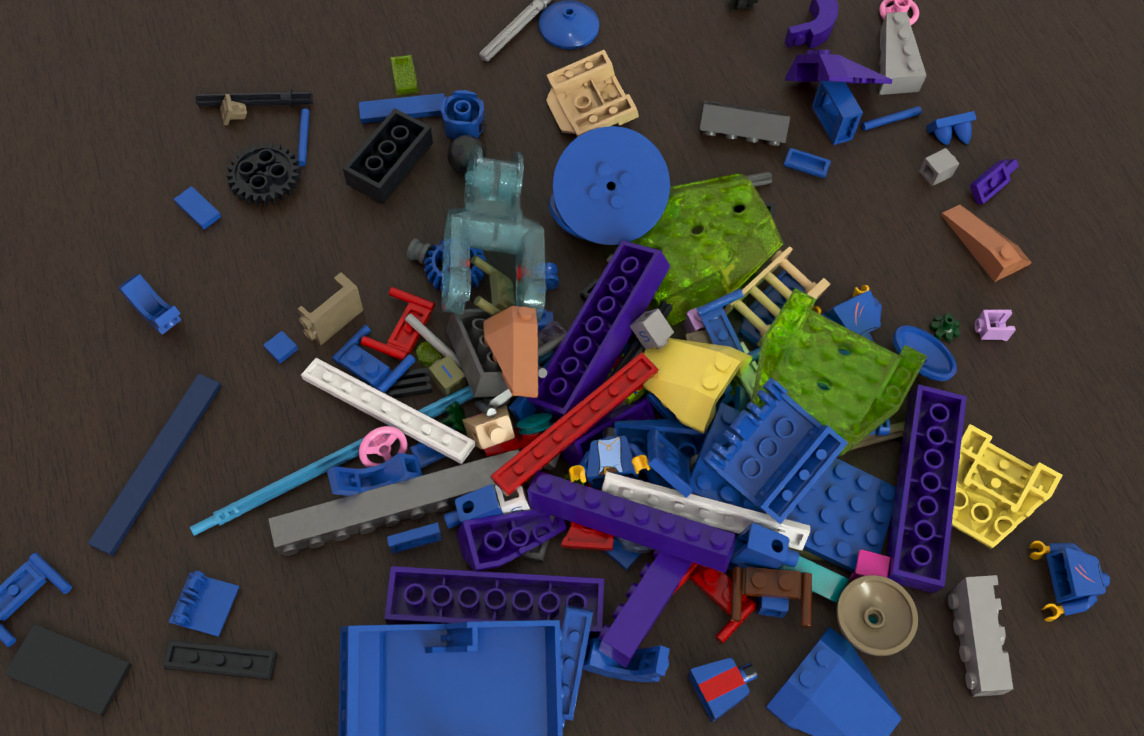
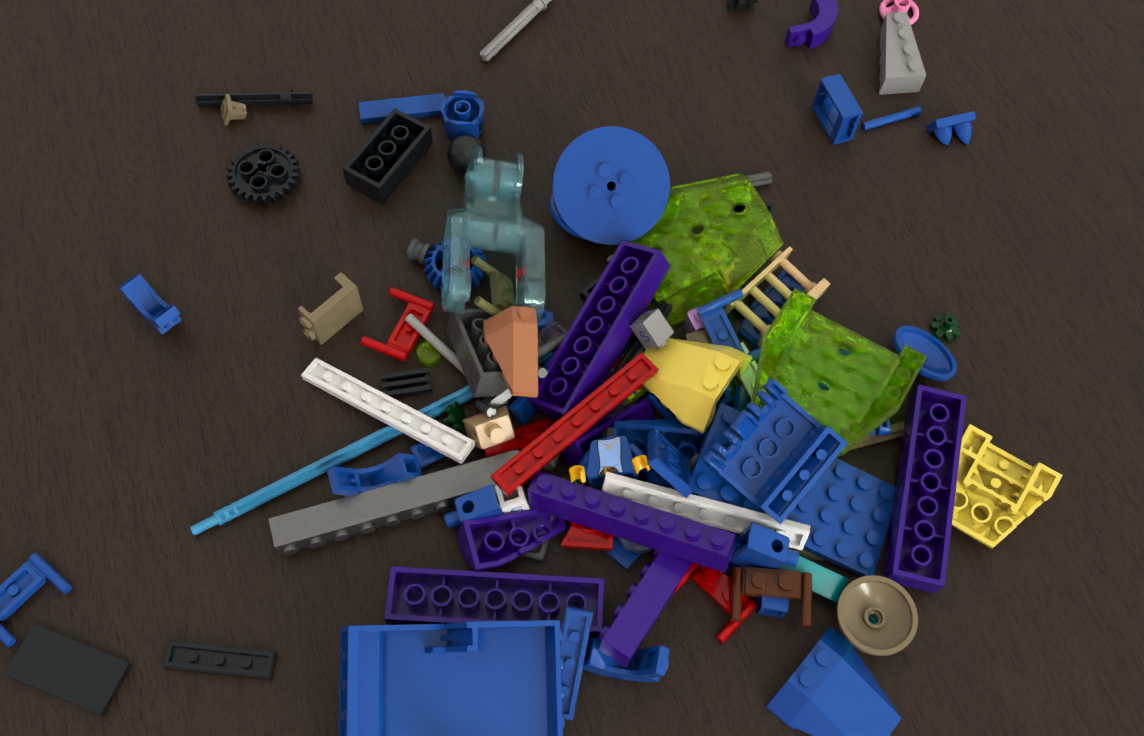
(154, 465): dark blue tile -> none
(197, 208): blue tile -> none
(204, 604): blue hinge -> none
(280, 347): blue tile -> none
(303, 137): blue bar -> none
(367, 366): blue plate -> none
(380, 443): bright pink piece -> none
(404, 74): clear neon green tile -> none
(414, 538): blue tile -> none
(447, 376): olive brick -> none
(535, 423): teal piece -> none
(551, 279): blue wheel -> none
(568, 24): blue dish -> none
(588, 96): tan slope -> none
(721, 685): torso -> none
(744, 122): dark grey slope -> none
(807, 163): blue tile -> none
(823, 66): dark purple wedge -> none
(858, 314): blue torso -> none
(870, 564): dark pink panel -> none
(939, 167): light grey brick -> none
(981, 636): light grey wedge -> none
(988, 246): nougat wedge -> none
(993, 180): dark purple hinge -> none
(997, 319): lavender window -> none
(1074, 577): blue torso -> none

